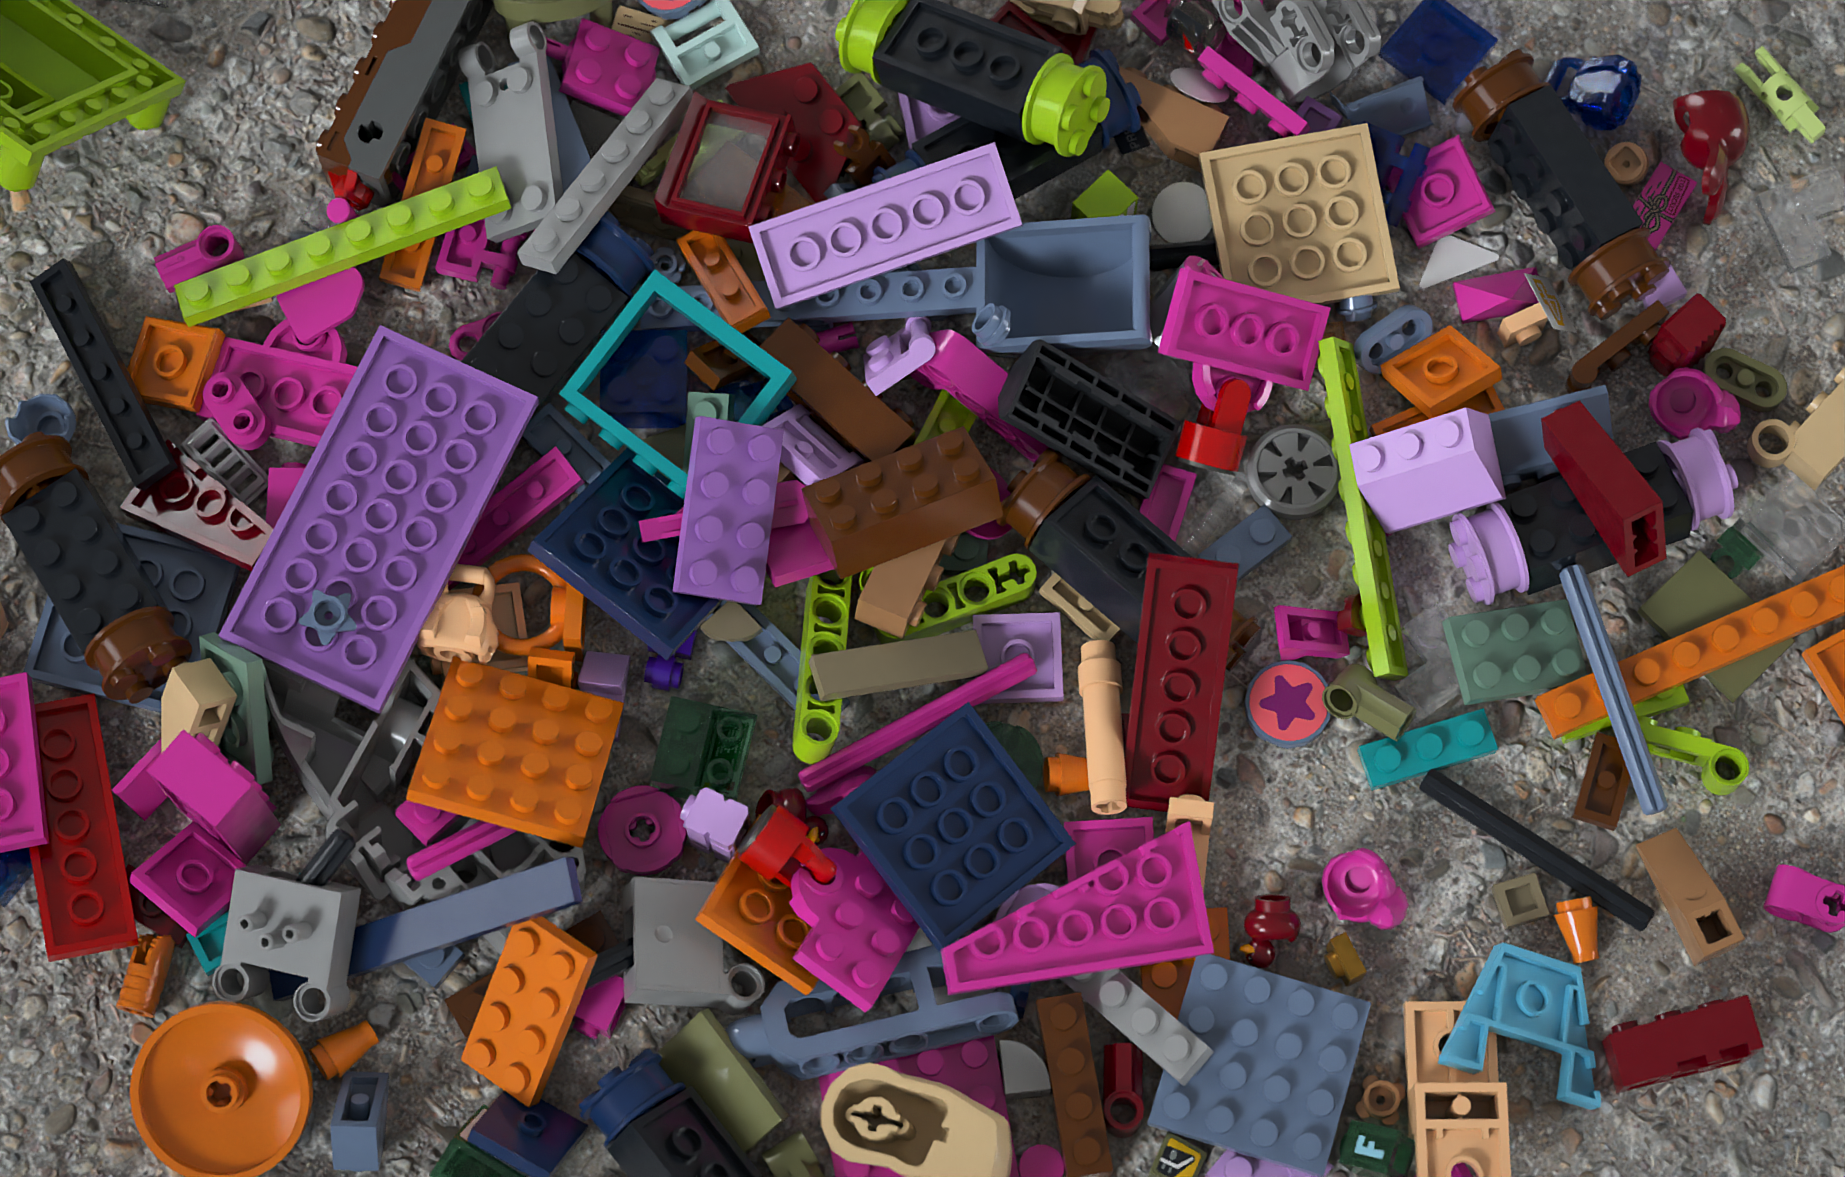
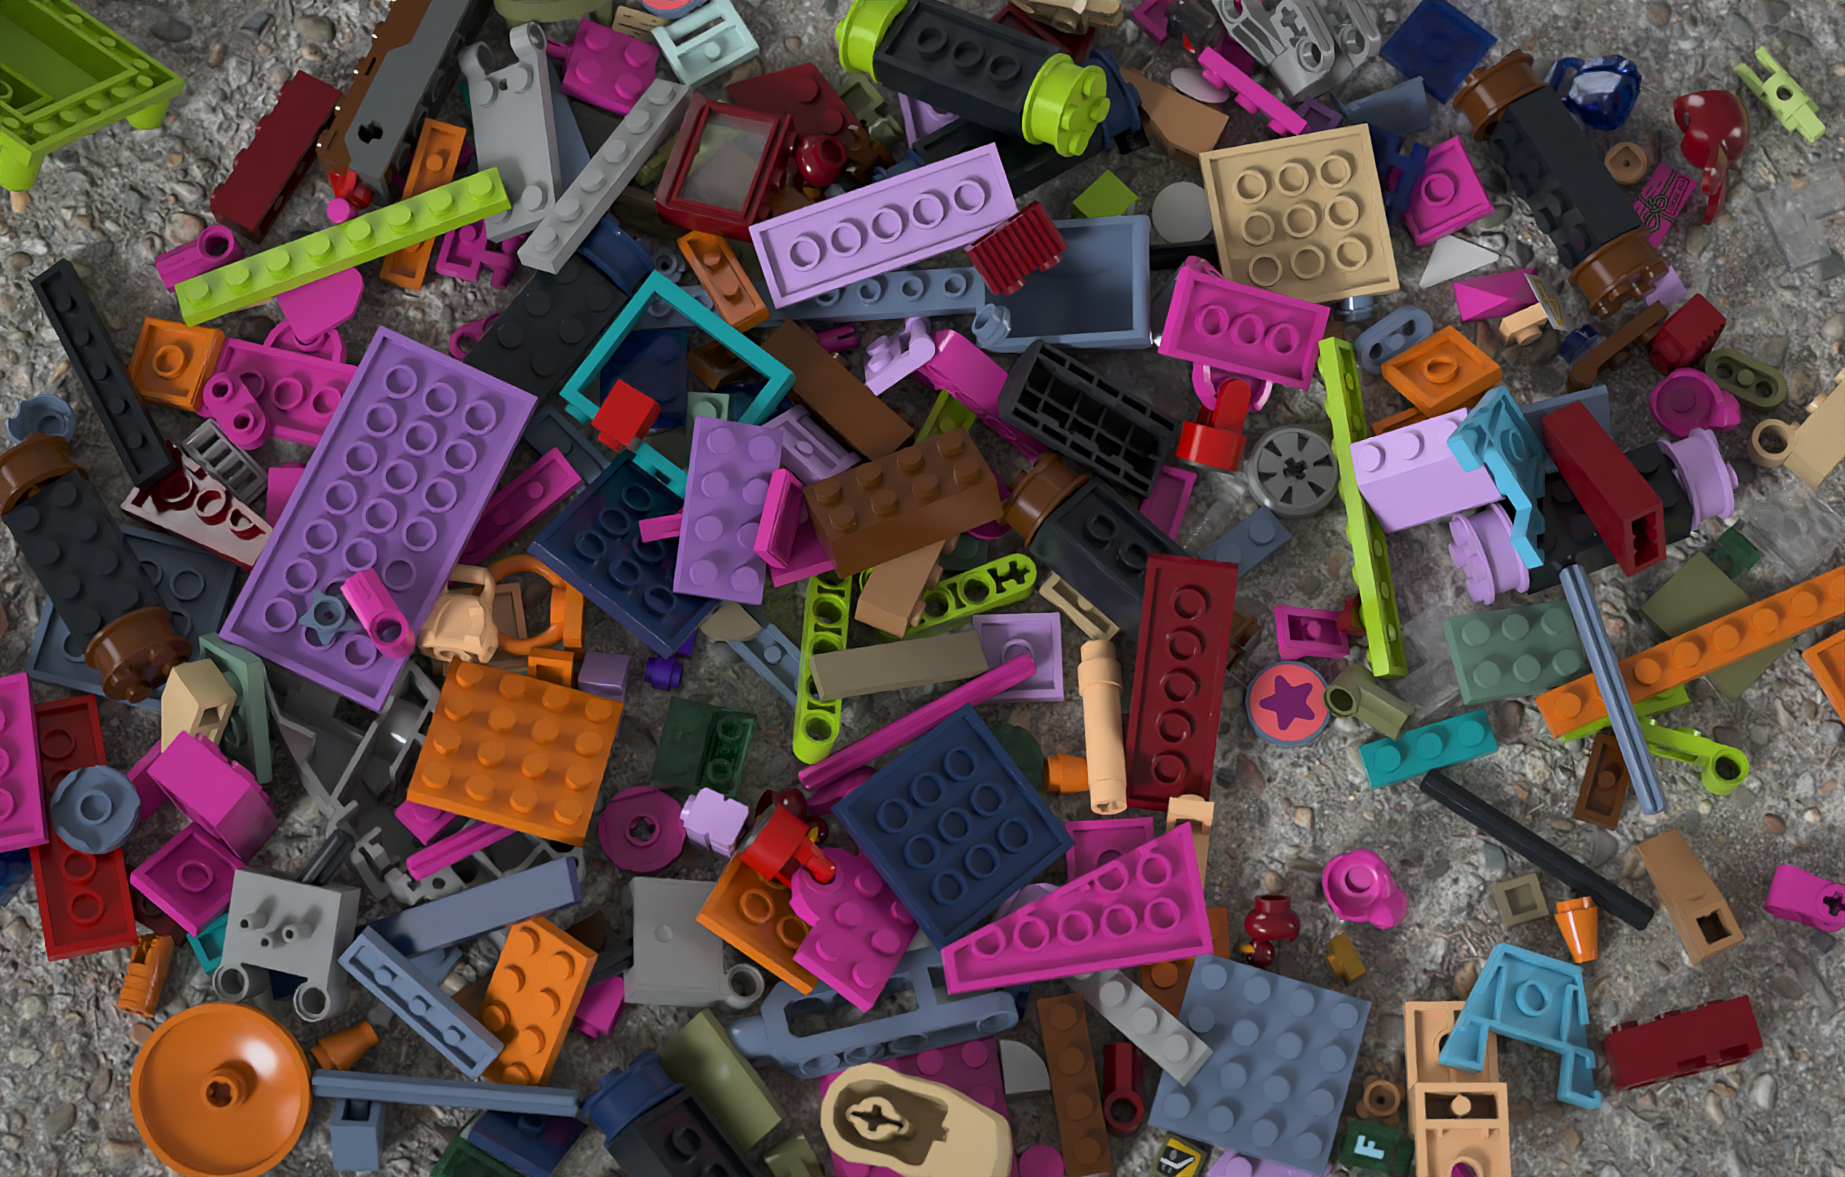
(95, 809): none -> sand blue tile
(276, 159): none -> dark red brick
(378, 612): none -> dark pink piece
(421, 1003): none -> sand blue plate
(446, 1092): none -> sand blue axle
(625, 417): none -> red brick
(779, 519): none -> dark pink tile
(818, 163): none -> dark red animal
(1016, 249): none -> dark red brick
(1504, 440): none -> medium azure wing
(1577, 342): none -> clear blue tile

